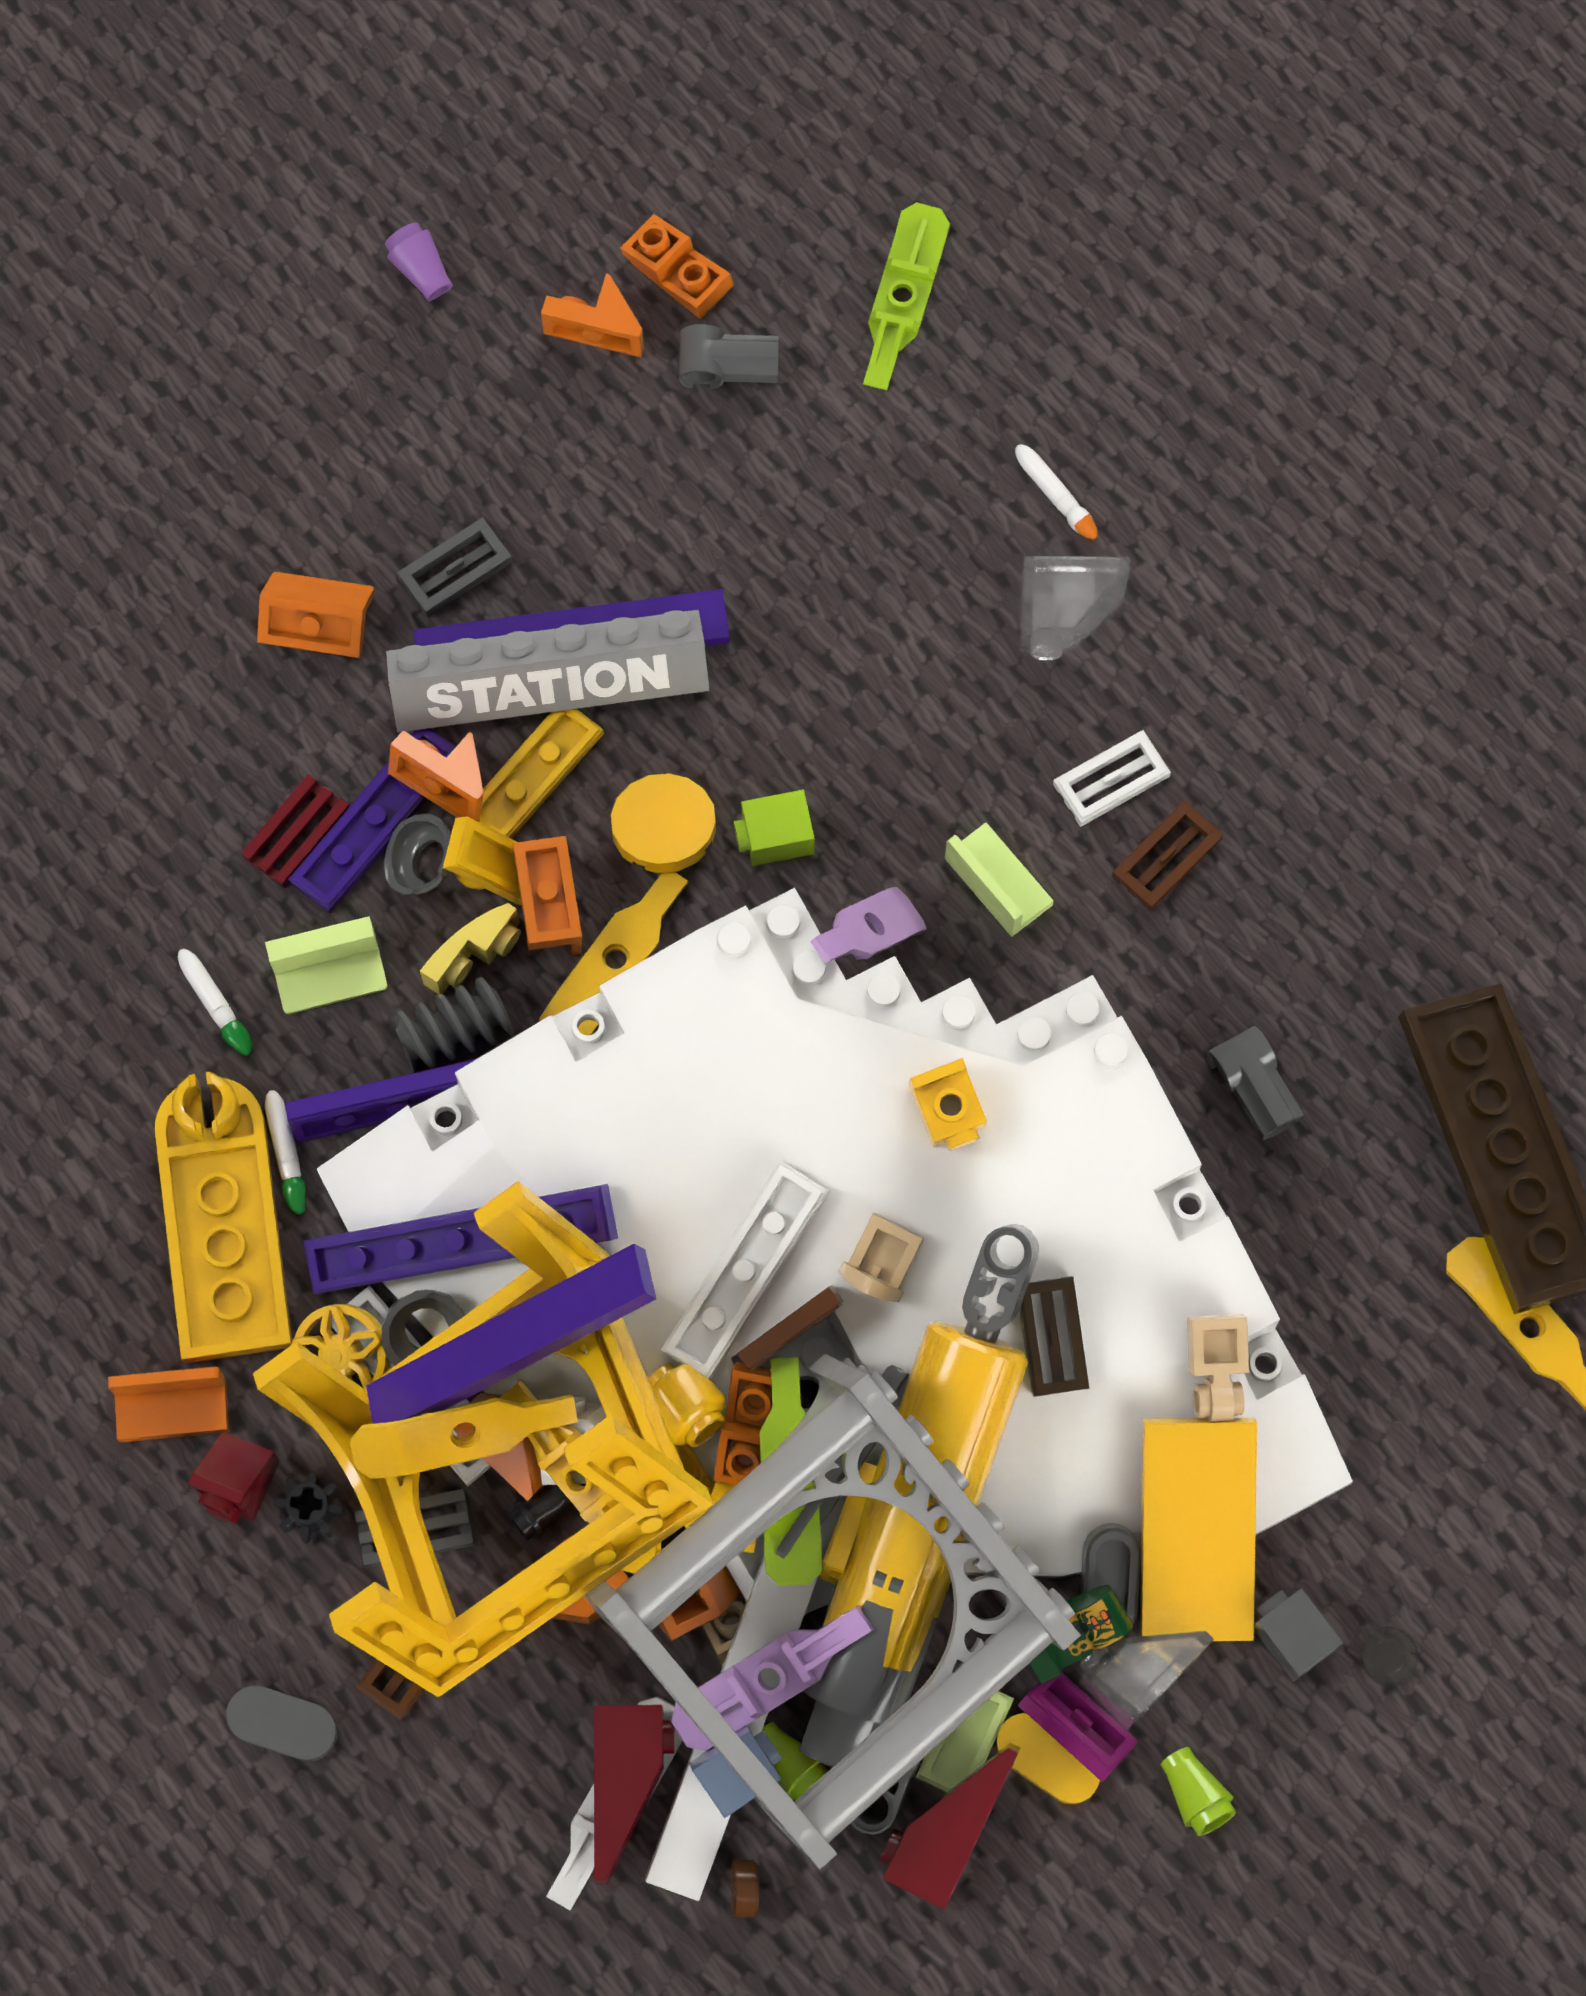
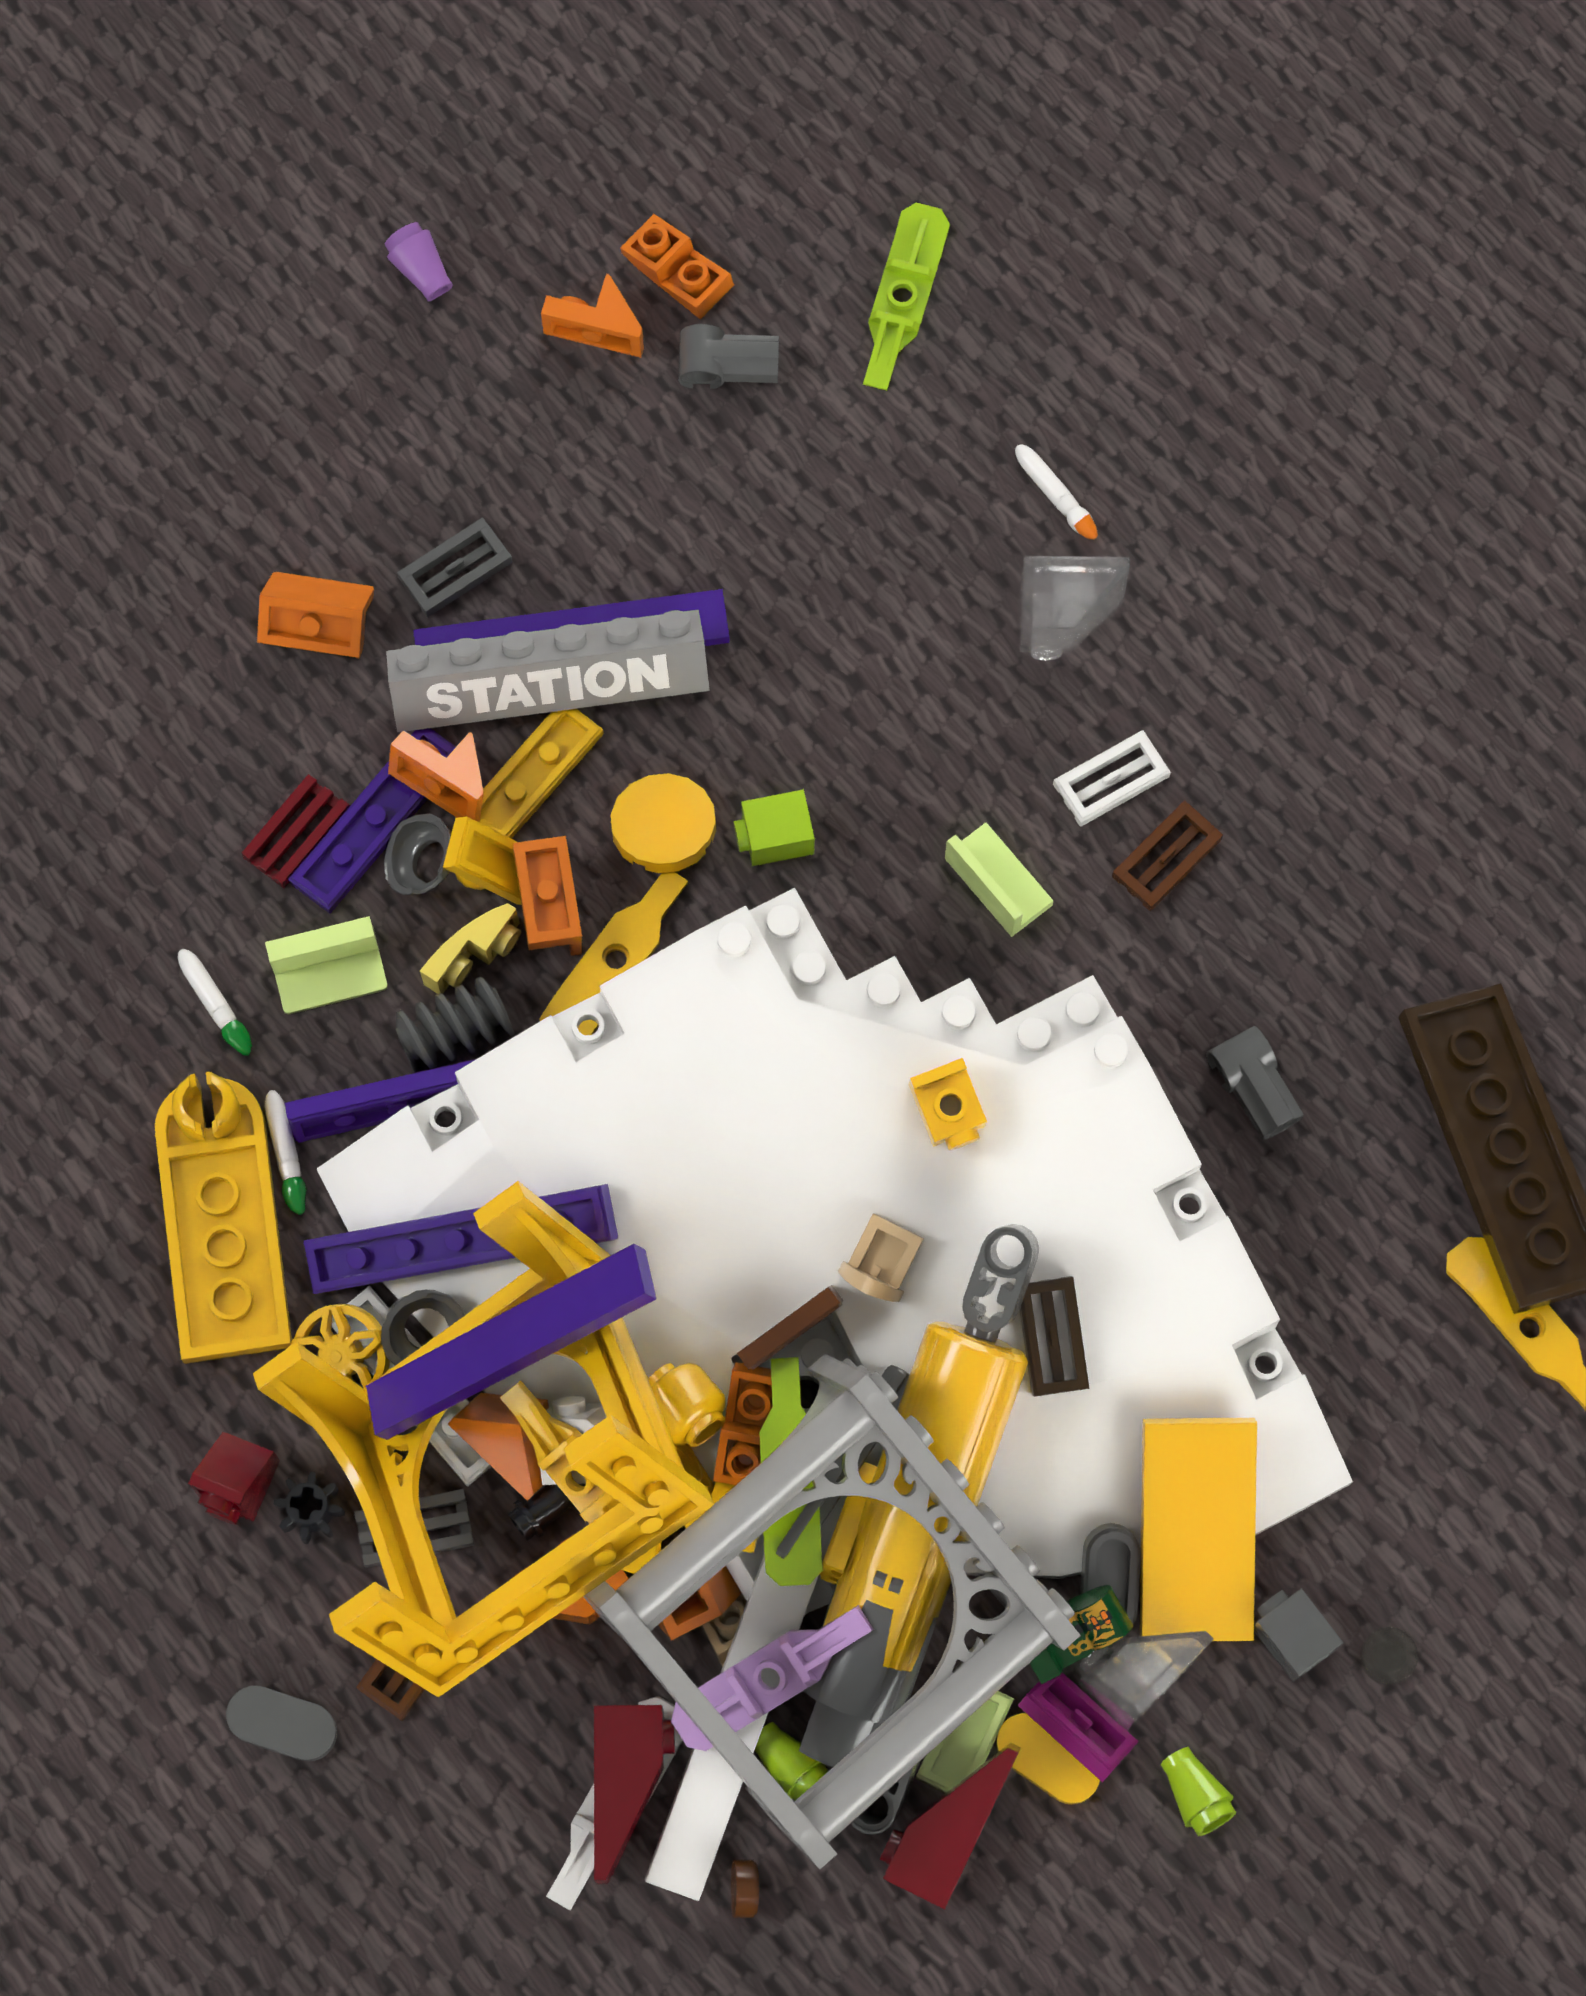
(170, 1404): orange panel -> none
(429, 1440): yellow piece -> none
(722, 1781): sand blue brick -> none
(745, 1270): white tile -> none
(870, 926): lavender piece -> none
(1216, 1350): tan plate -> none

